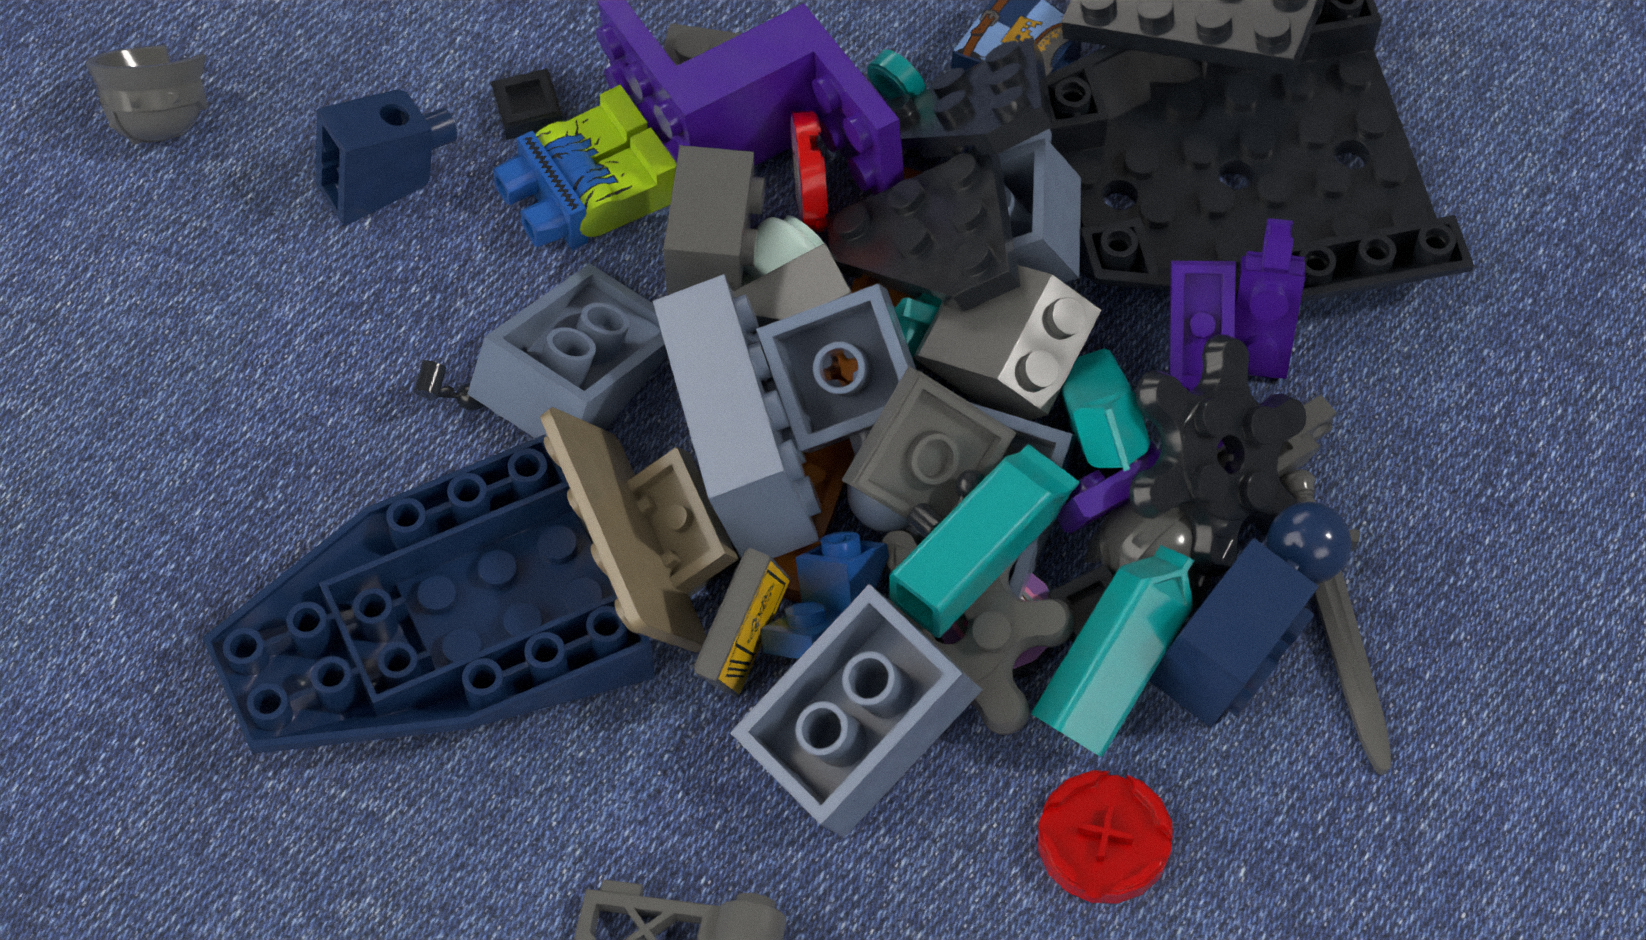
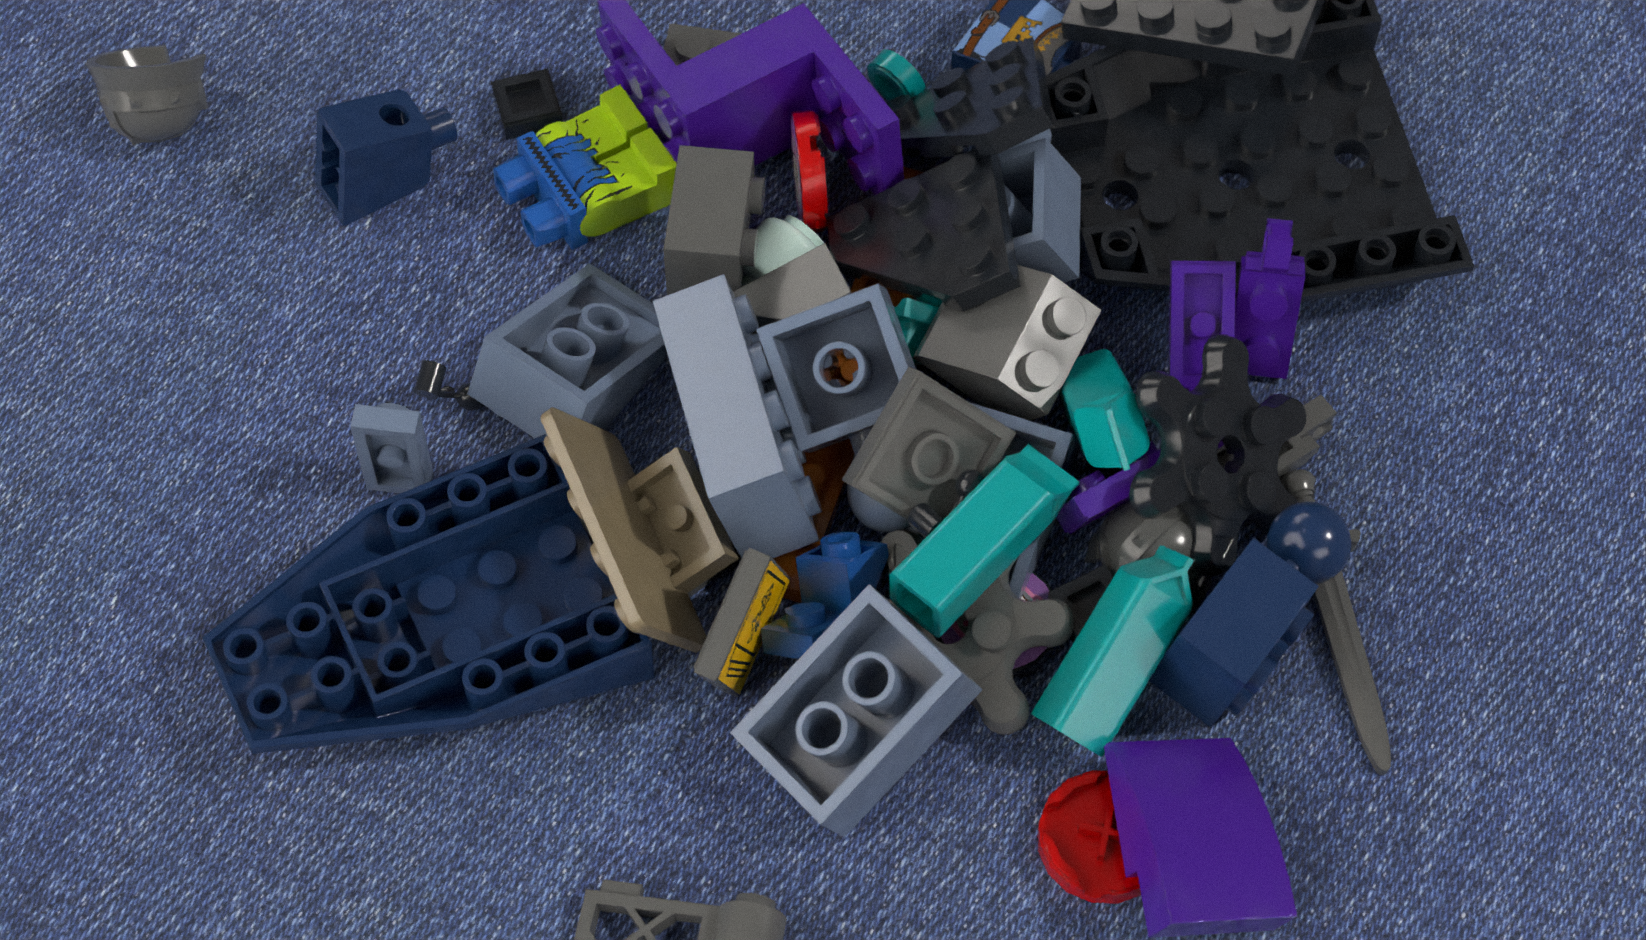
(391, 447): none -> sand blue plate
(1197, 838): none -> dark purple slope

